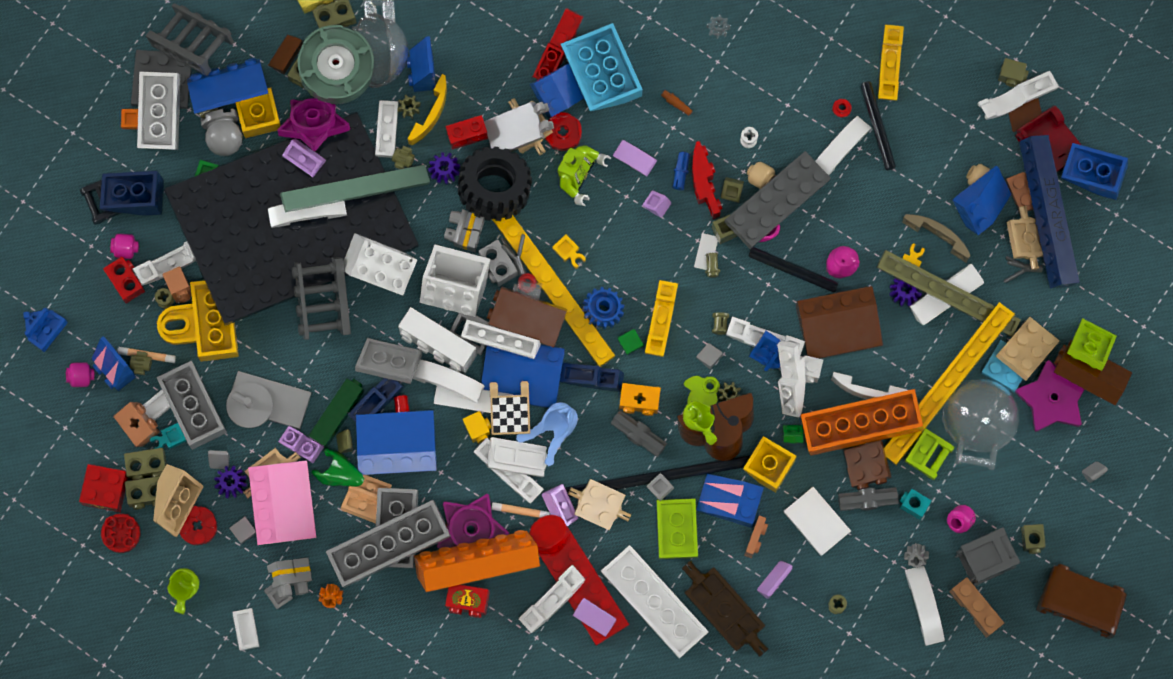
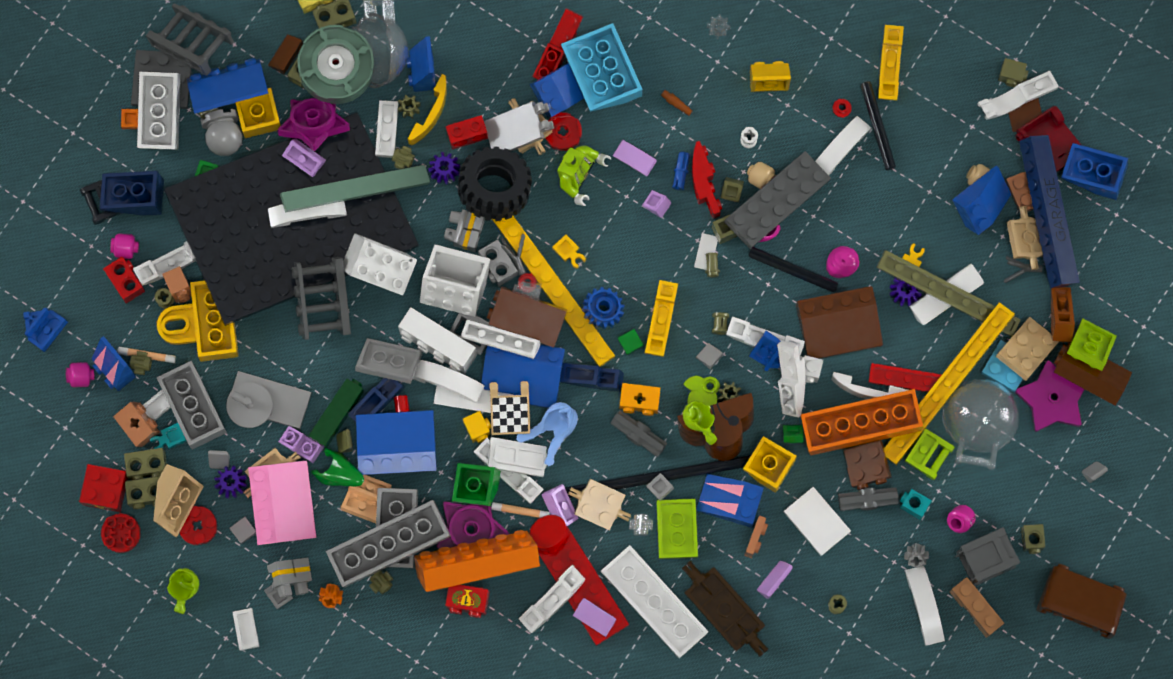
(381, 582): none -> olive gear
(475, 484): none -> green slope
(641, 524): none -> clear gear
(770, 76): none -> yellow slope
(902, 377): none -> red plate
(916, 222): dark tan slope -> none
(1062, 314): none -> dark orange slope

